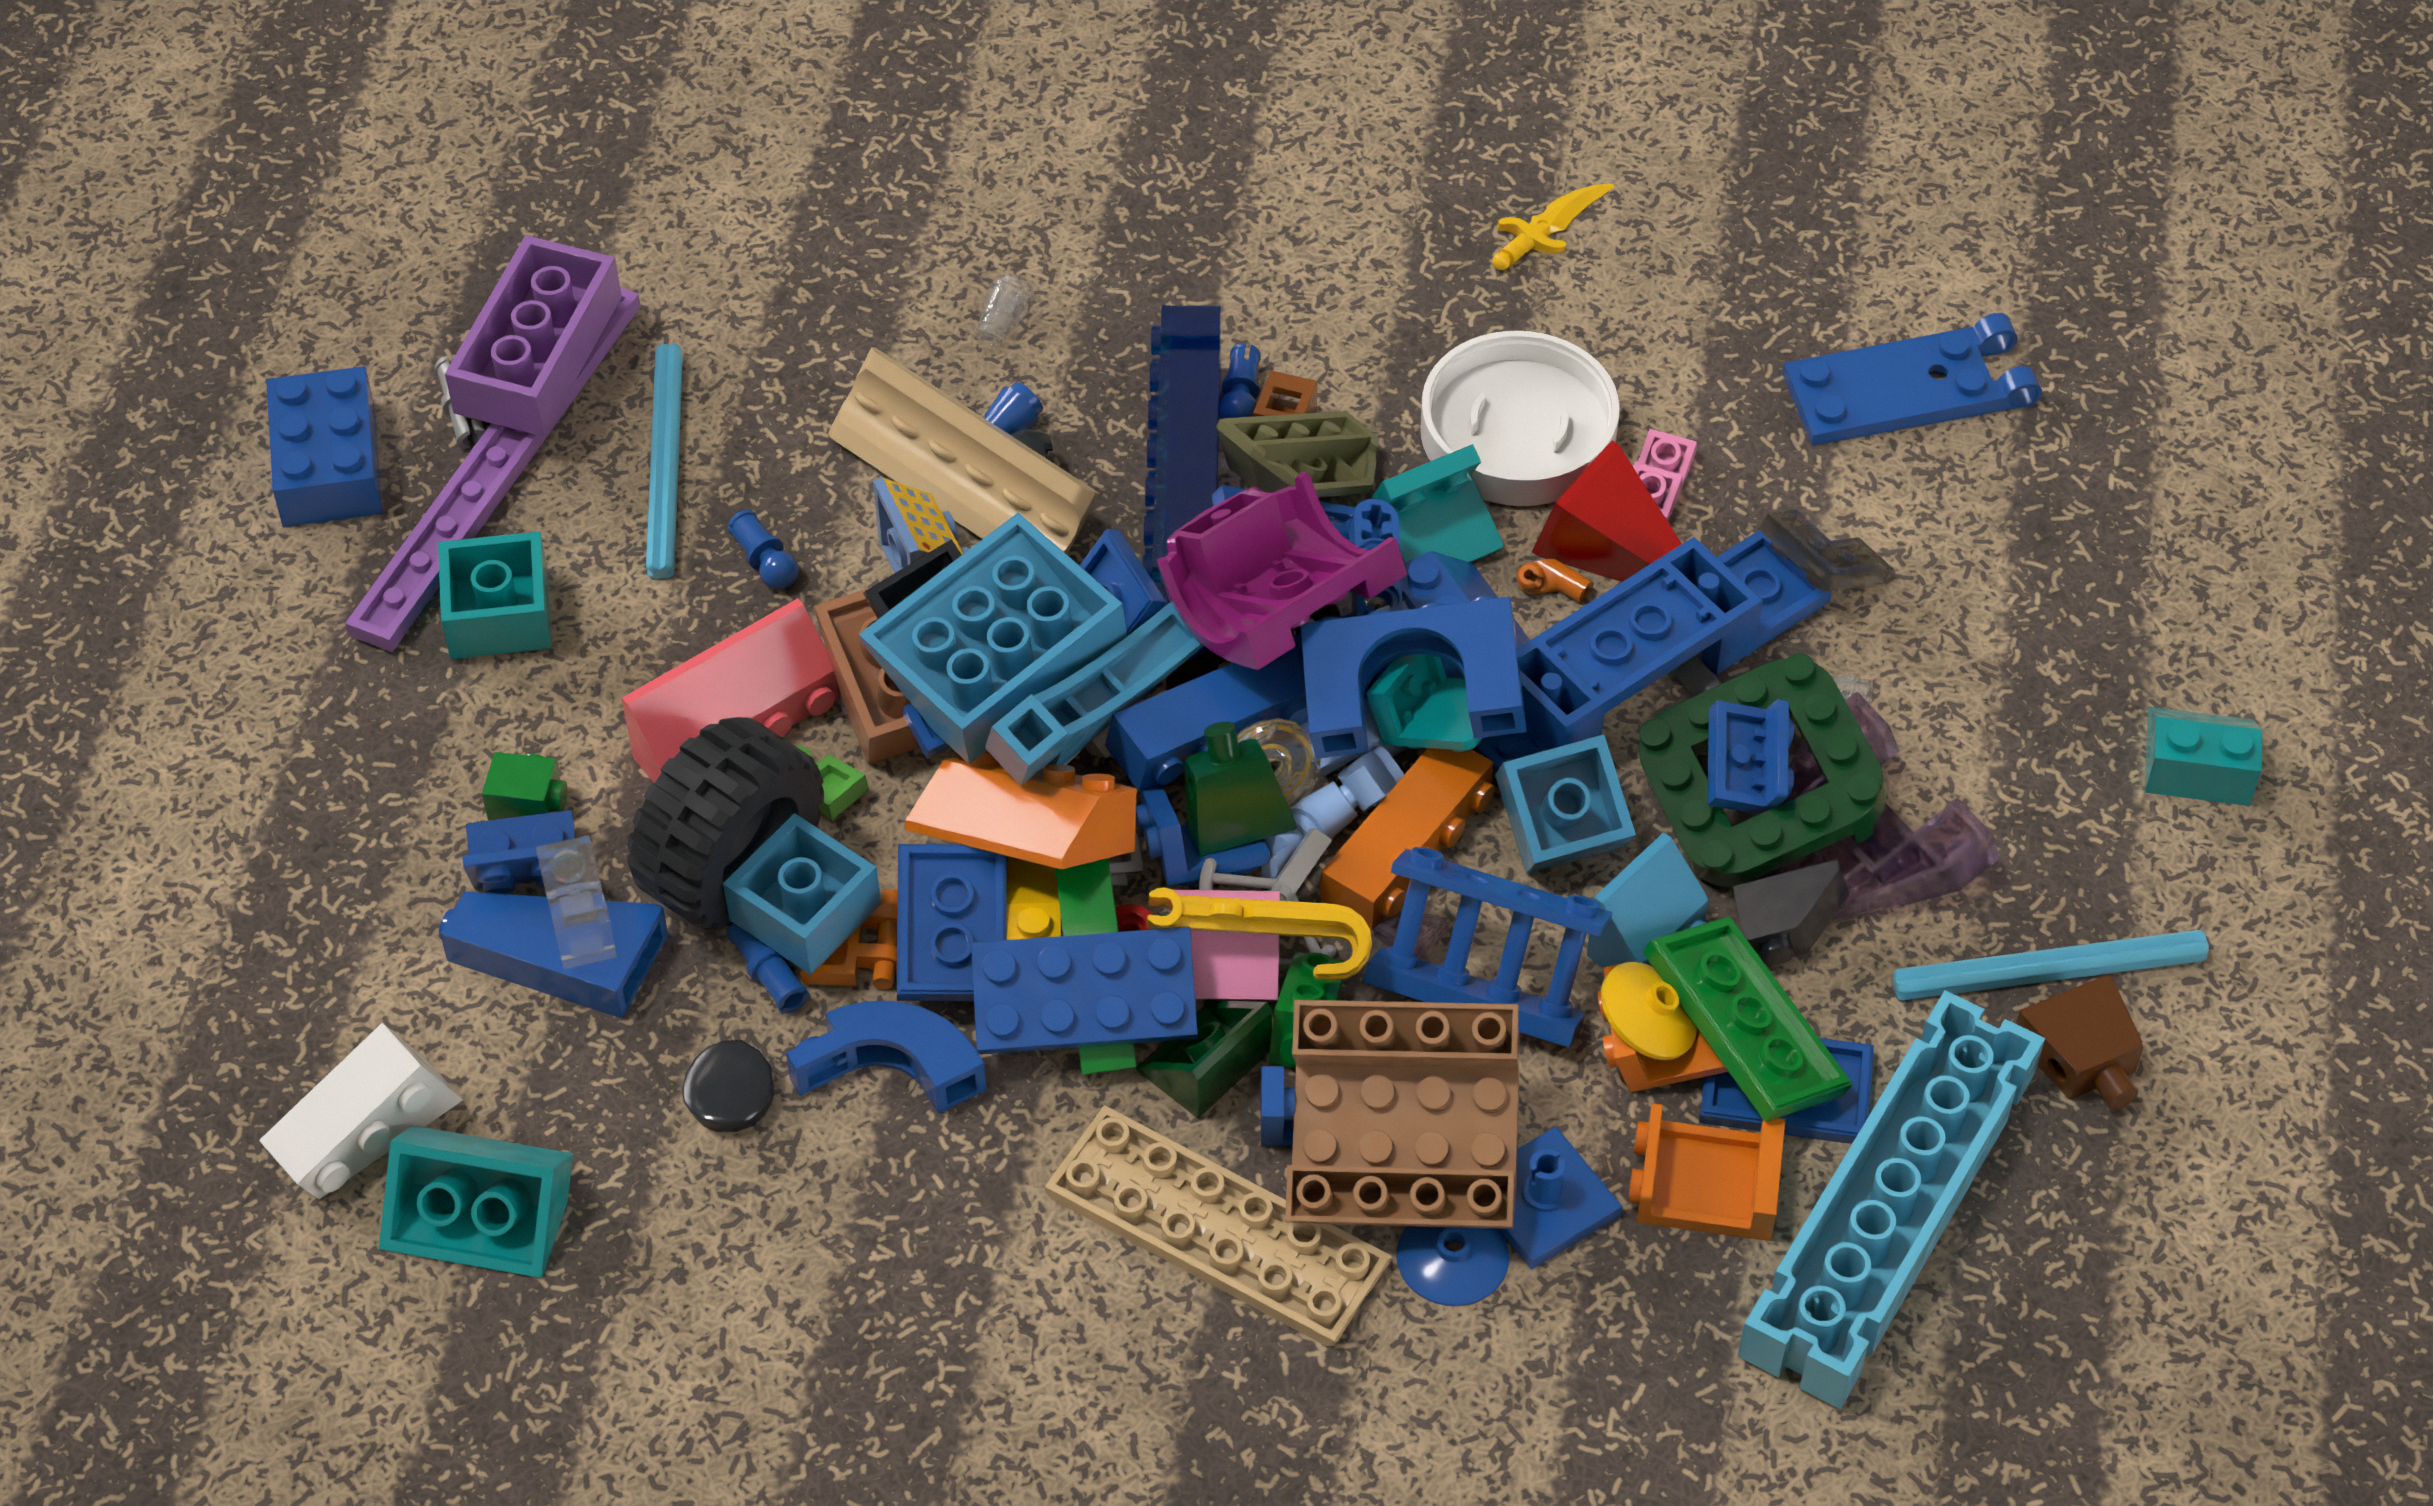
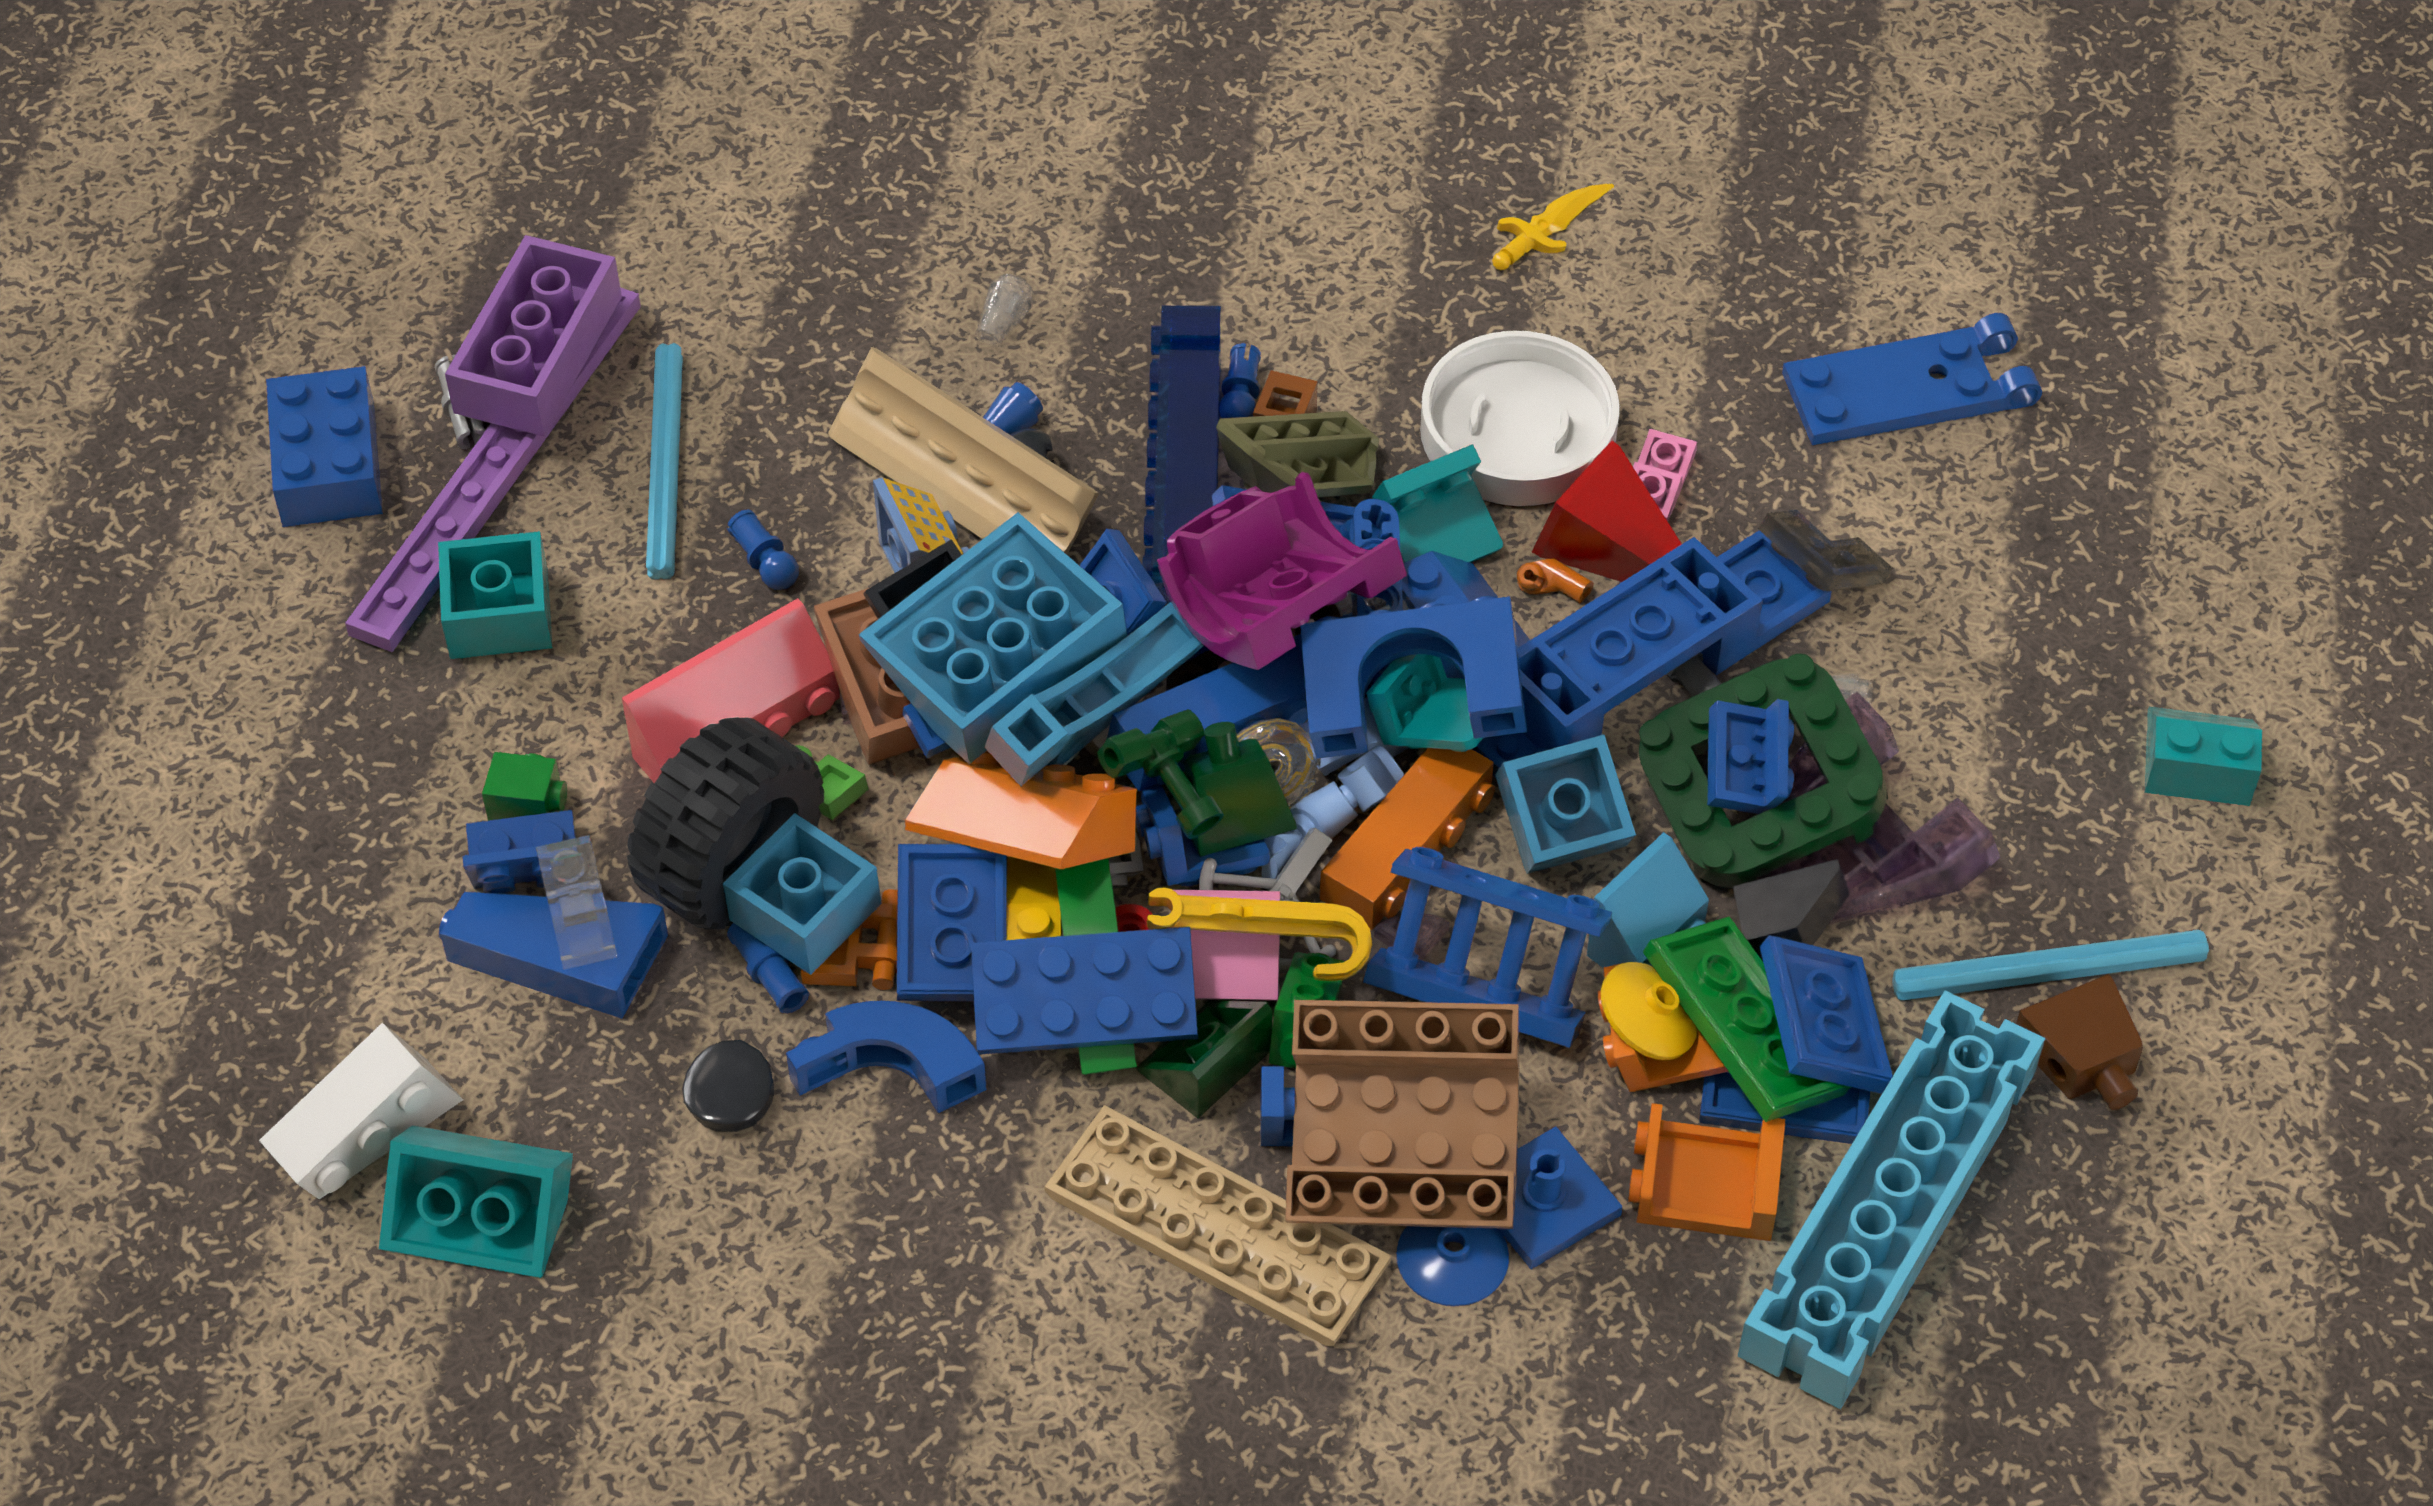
(1158, 755): none -> dark green bar
(1826, 1014): none -> blue tile

